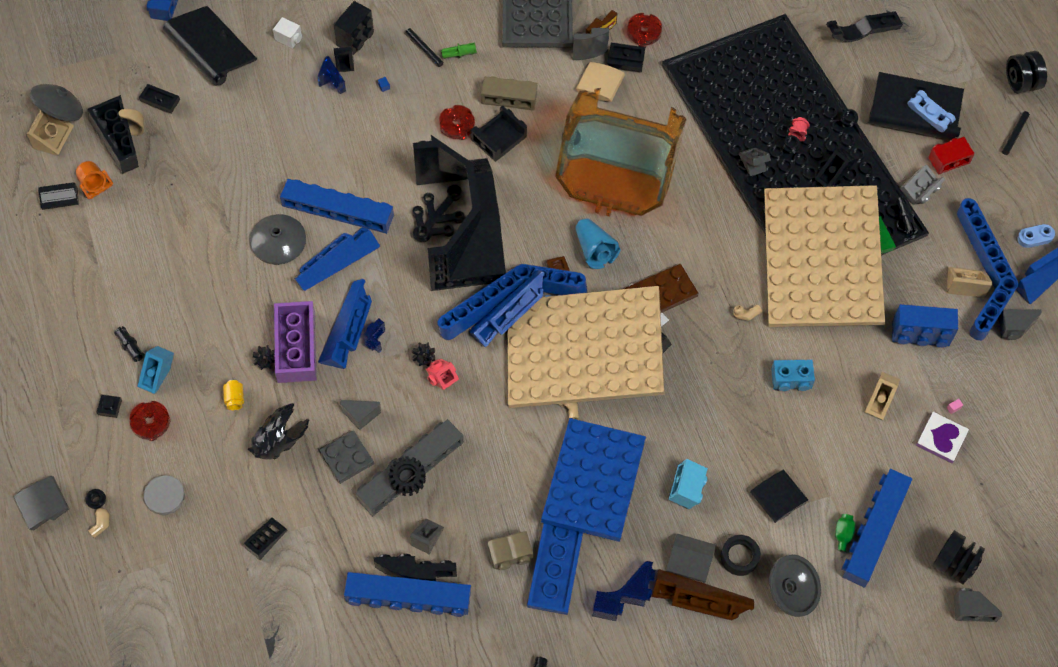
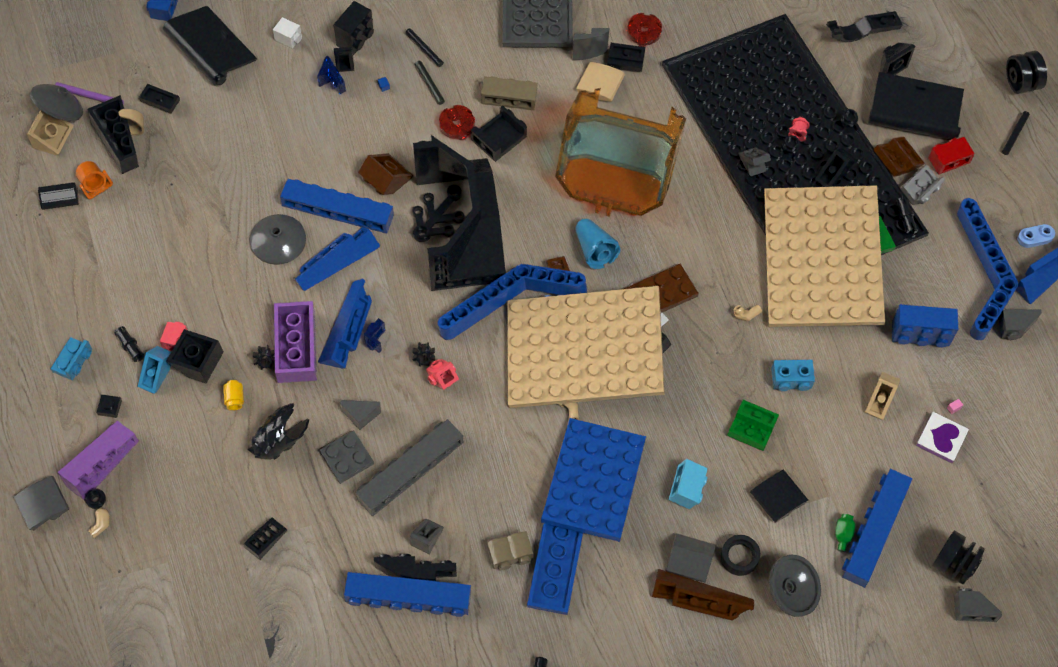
(72, 358): none -> dark azure bracket
(85, 93): none -> medium lavender bar
(98, 459): none -> medium lavender wedge
(152, 430): clear red plate -> none
(164, 495): light grey tile -> none
(171, 335): none -> coral brick
(195, 355): none -> black slope
(384, 173): none -> reddish brown slope
(407, 464): black tyre -> none
(429, 82): none -> pearl dark grey bar
(460, 50): bright green axle -> none
(509, 310): blue wedge -> none
(608, 22): reddish brown slope -> none
(634, 592): clear blue arch -> none
(753, 425): none -> green slope
(896, 58): none -> black slope
(899, 156): none -> reddish brown slope
(931, 111): light blue plate -> none
(968, 282): tan slope -> none

